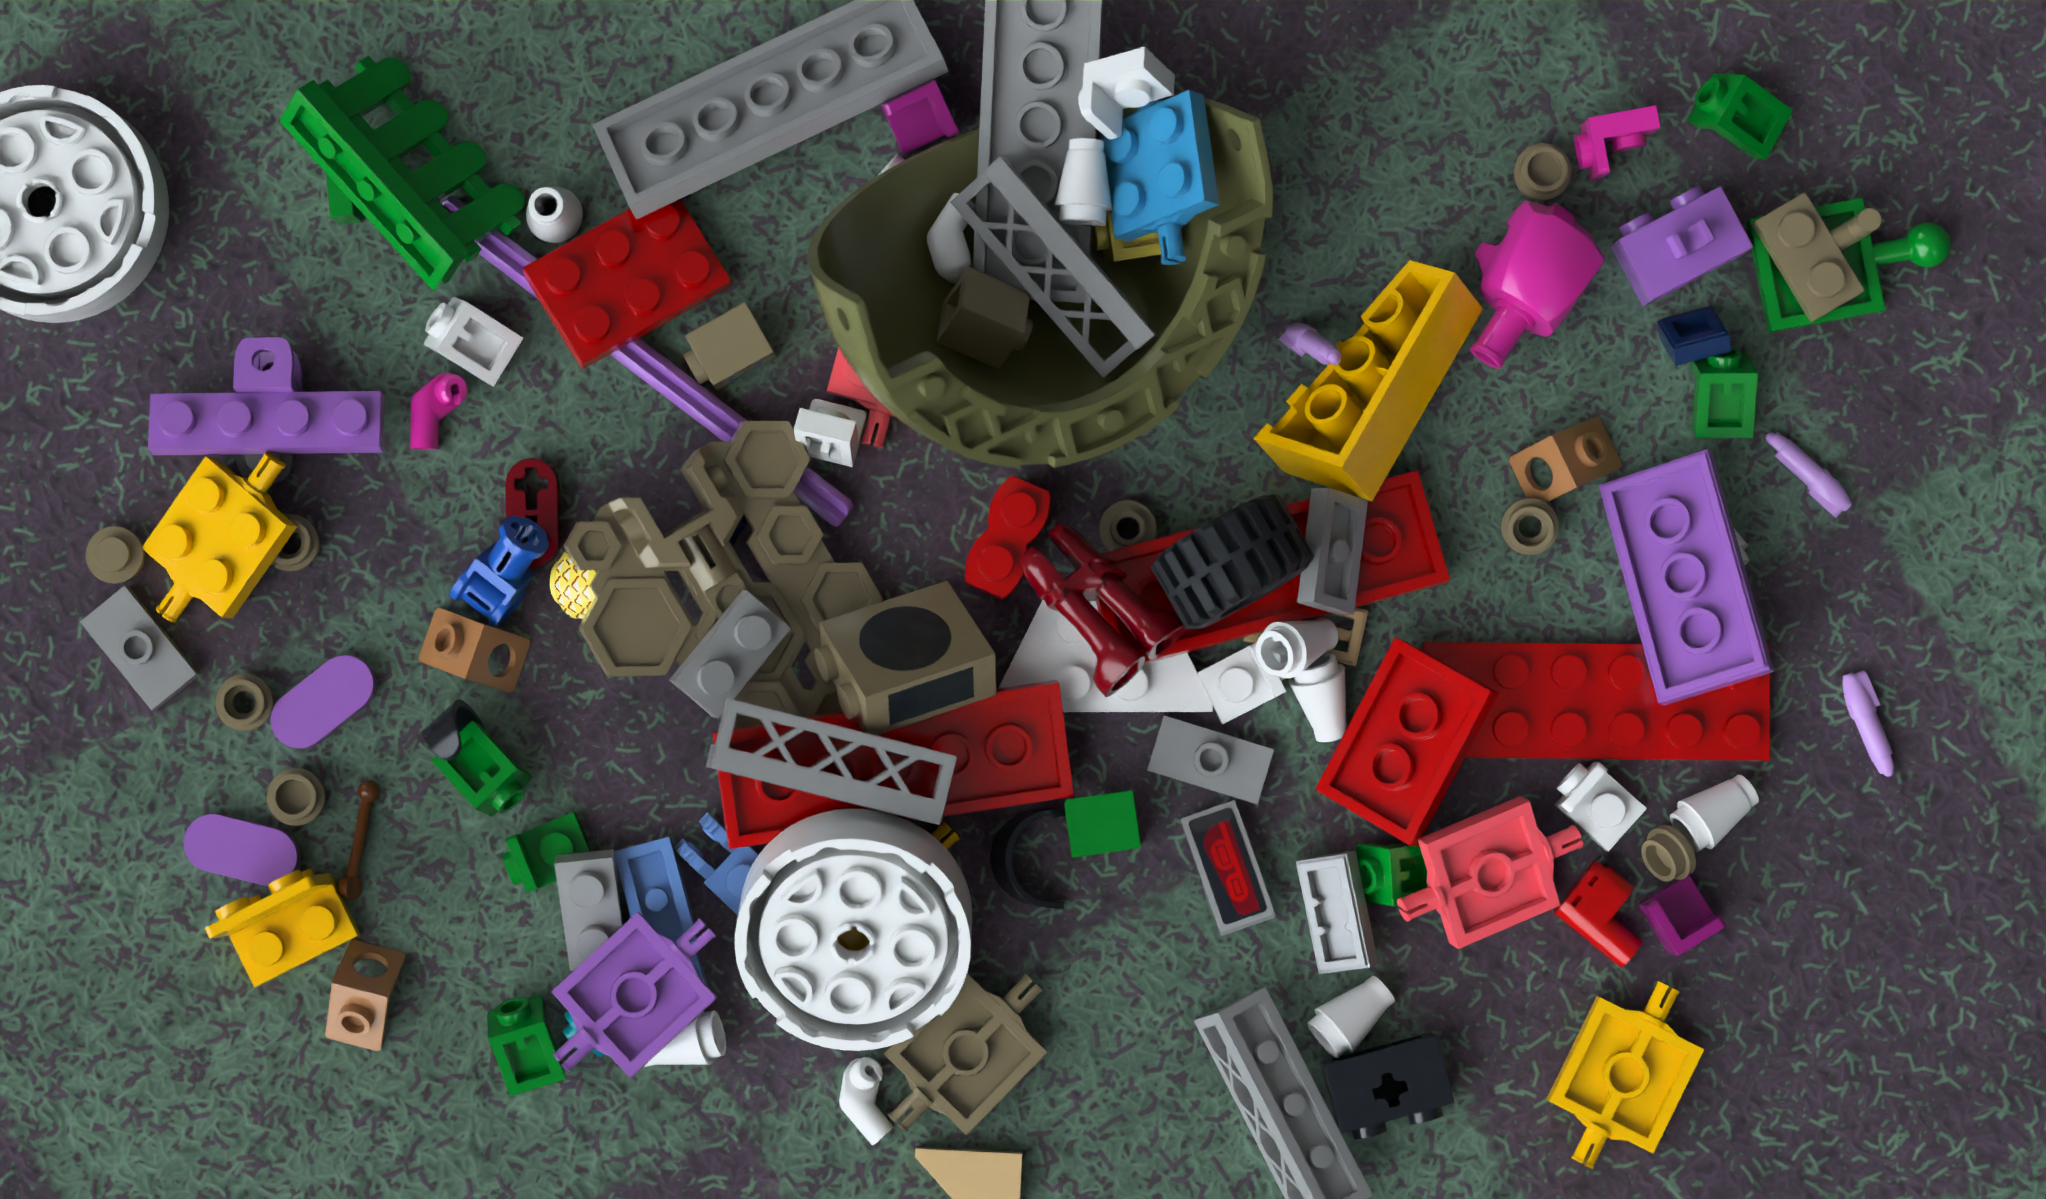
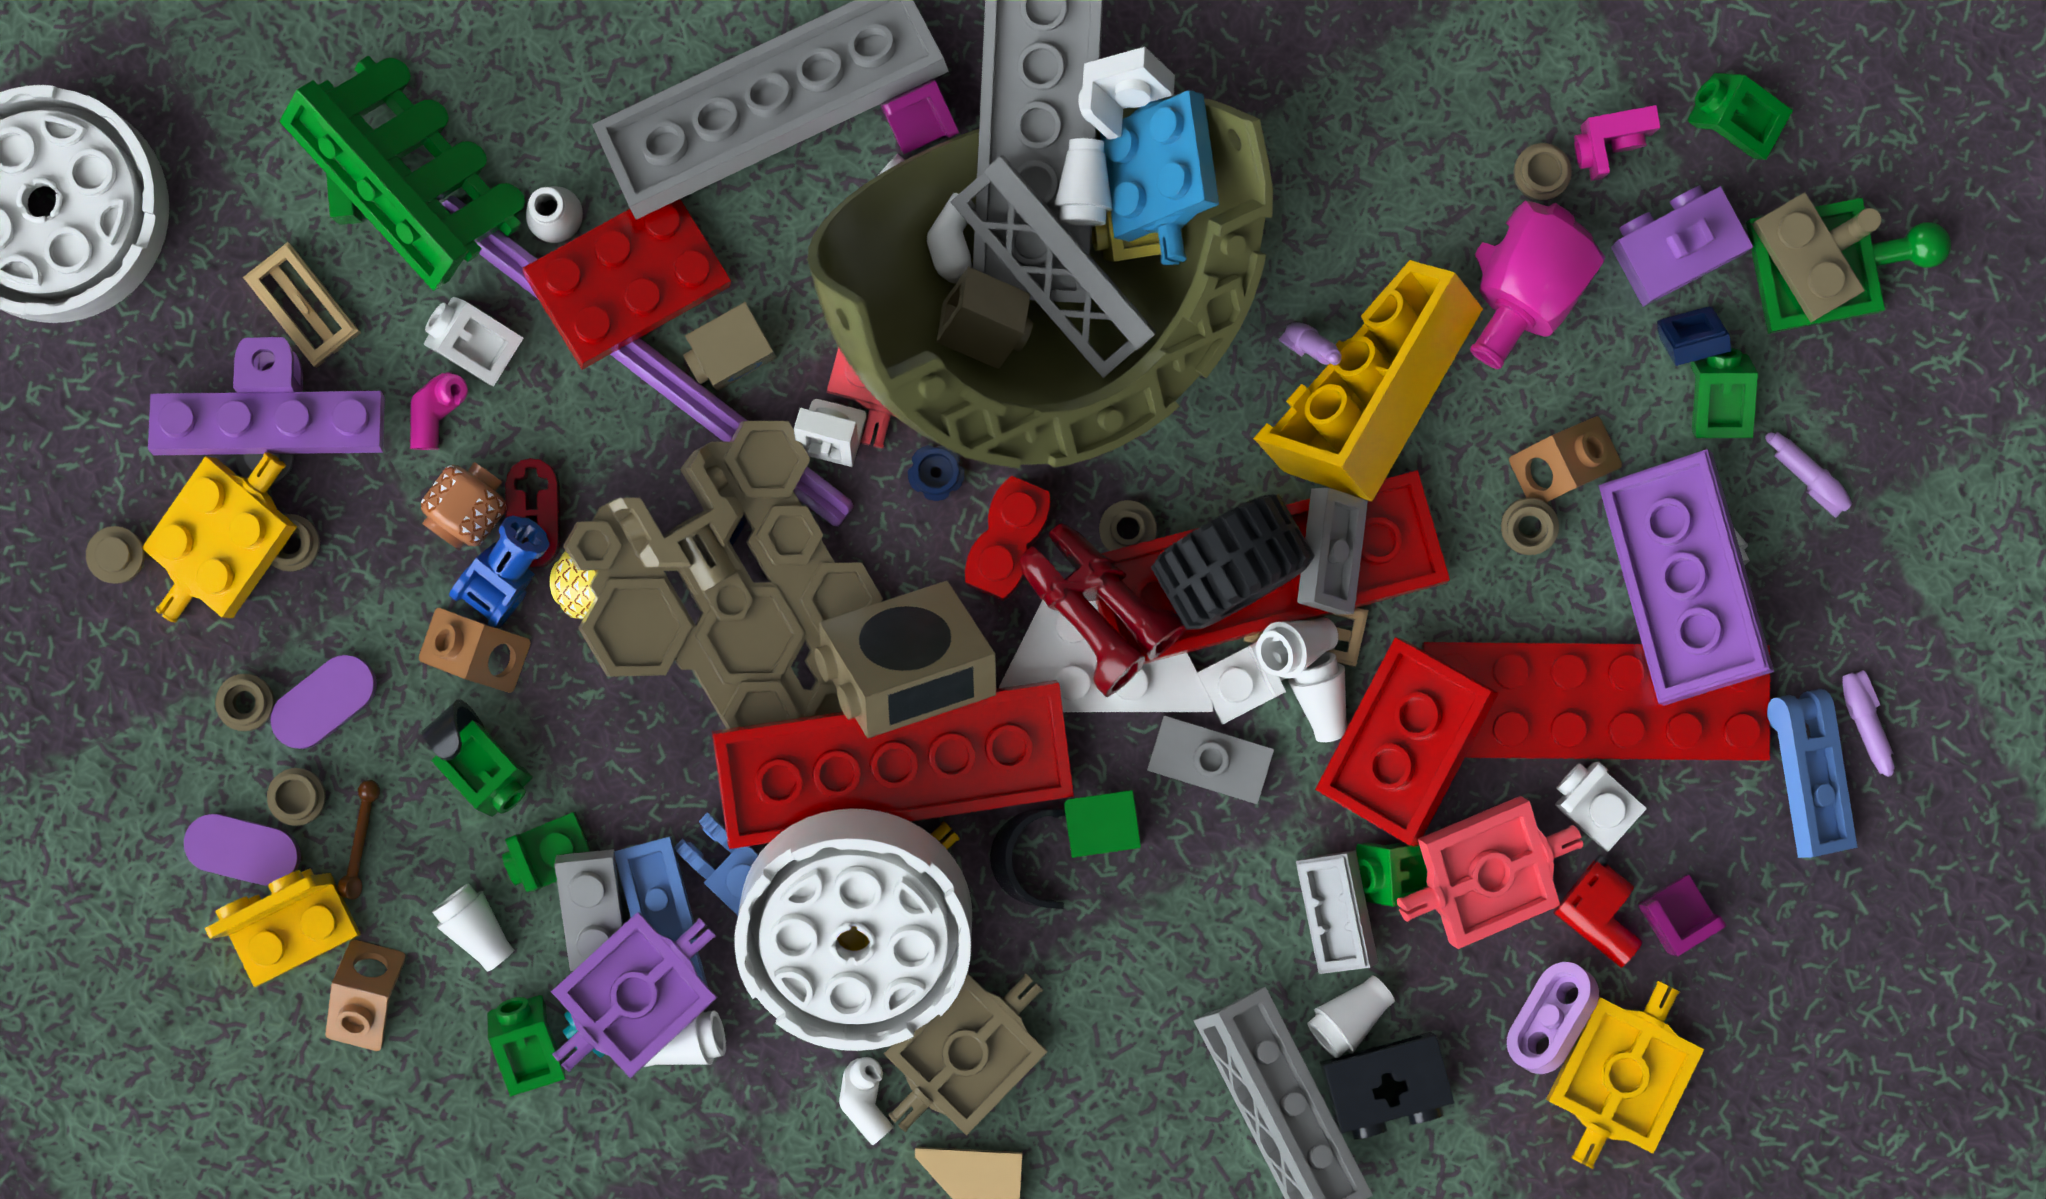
(140, 648): light grey plate -> none
(332, 342): none -> tan tile
(463, 505): none -> nougat head
(473, 926): none -> white cone
(730, 653): light grey plate -> none
(826, 784): light grey fence -> none
(920, 473): none -> dark blue plate
(1227, 868): slope -> none
(1549, 1016): none -> lavender plate
(1669, 853): dark tan plate -> none
(1714, 812): white cone -> none
(1814, 773): none -> medium blue plate

